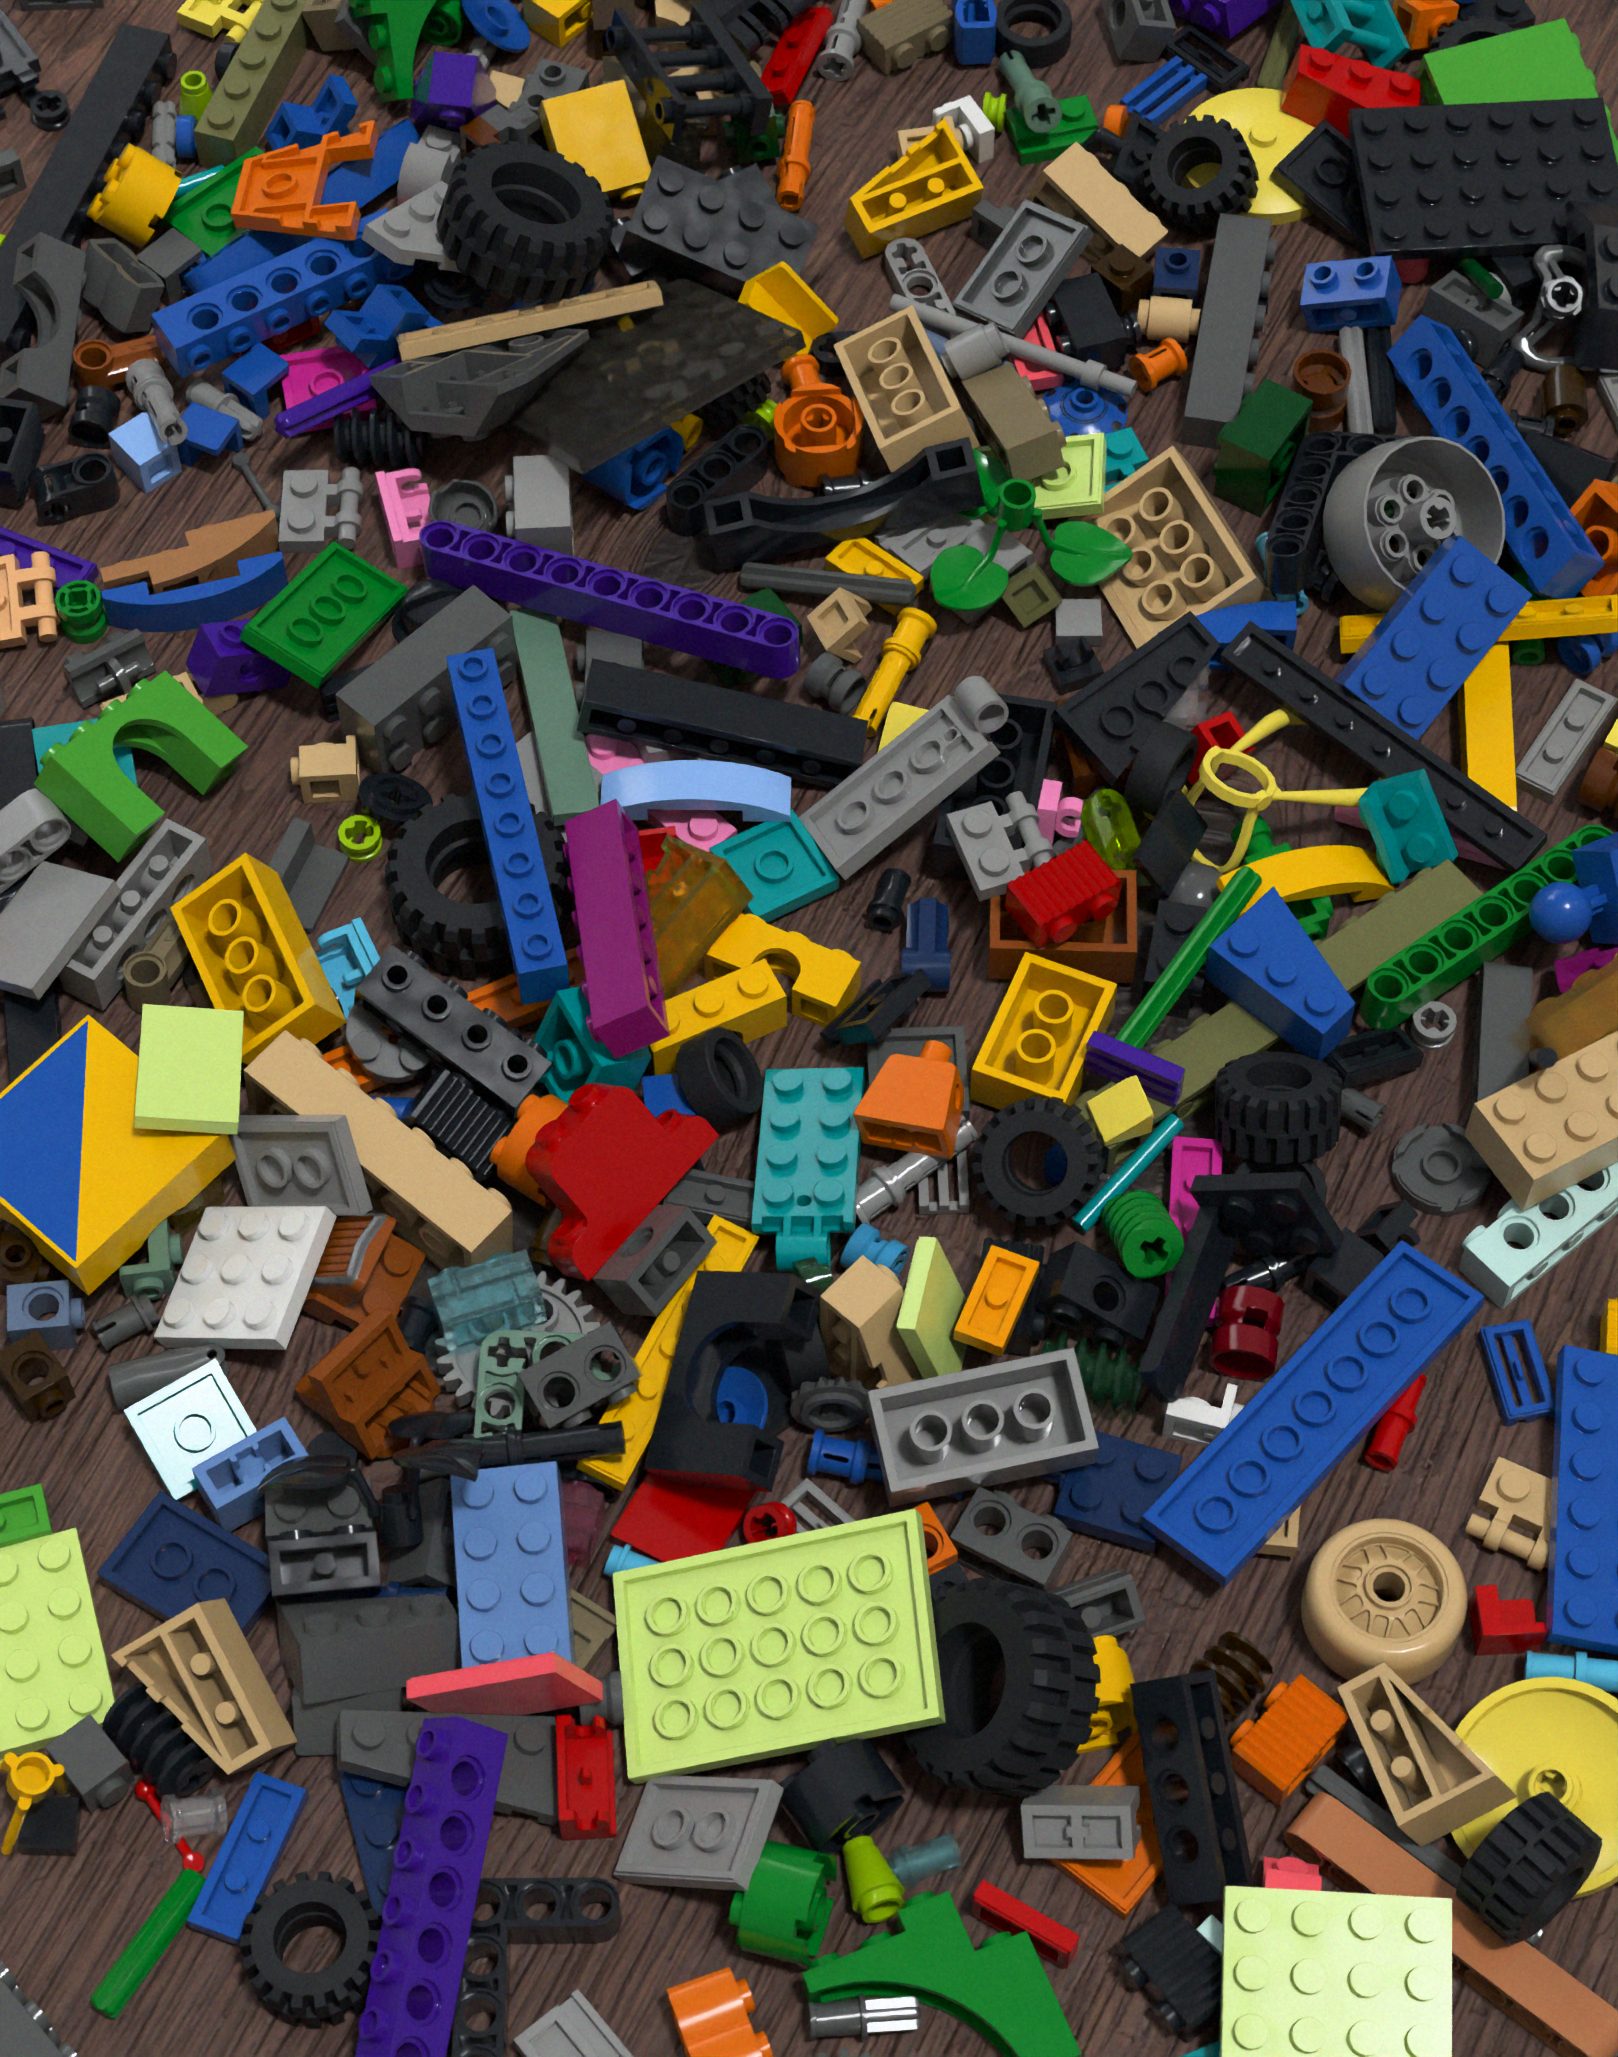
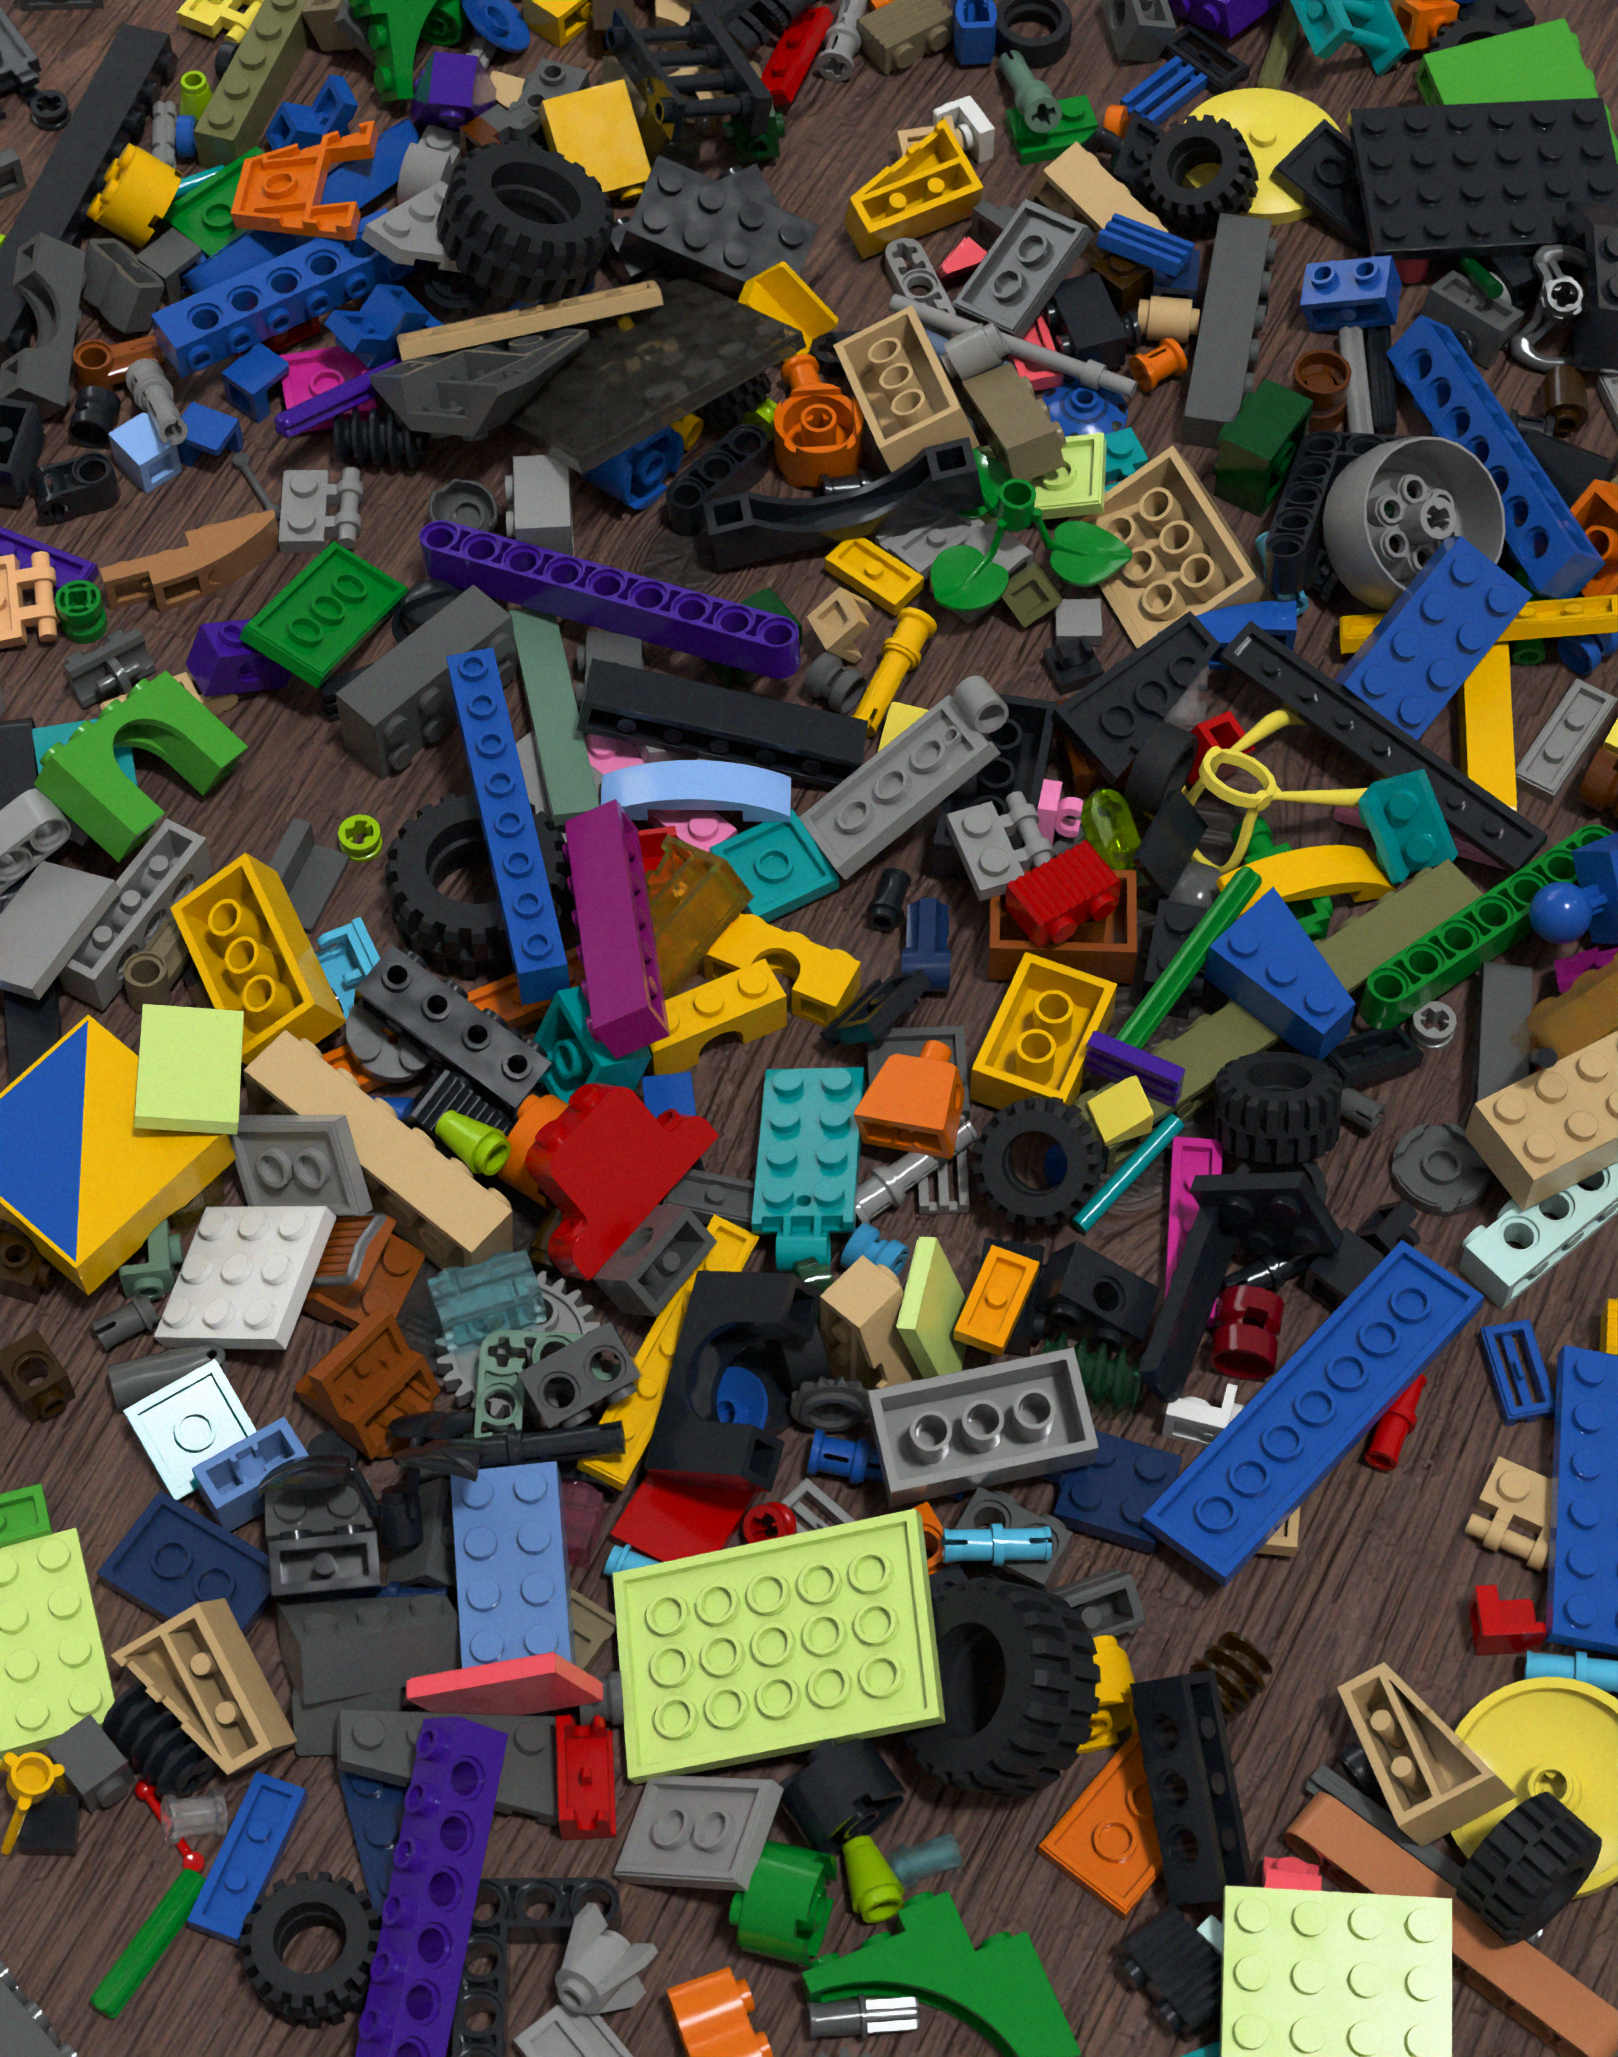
(31, 1300): sand blue brick -> none
(188, 607): blue slope -> none
(205, 394): light grey axle -> none
(327, 771): tan brick -> none
(376, 793): black gear -> none
(404, 513): bright pink hinge -> none
(417, 1322): black bush -> none
(475, 1143): none -> lime cone
(600, 1966): none -> light grey brick
(719, 1077): black tyre -> none
(794, 166): orange pin -> none
(824, 583): dark grey axle -> none
(962, 259): none -> coral slope
(995, 109): lime bush -> none
(996, 1544): none -> medium azure pin
(1009, 1914): red tile -> none
(1081, 1822): light grey hinge -> none
(1143, 1233): green piece -> none
(1145, 245): none -> blue tile
(1288, 1738): orange brick -> none
(1330, 85): red wedge -> none
(1356, 1628): tan wheel -> none
(1503, 371): black pin -> none

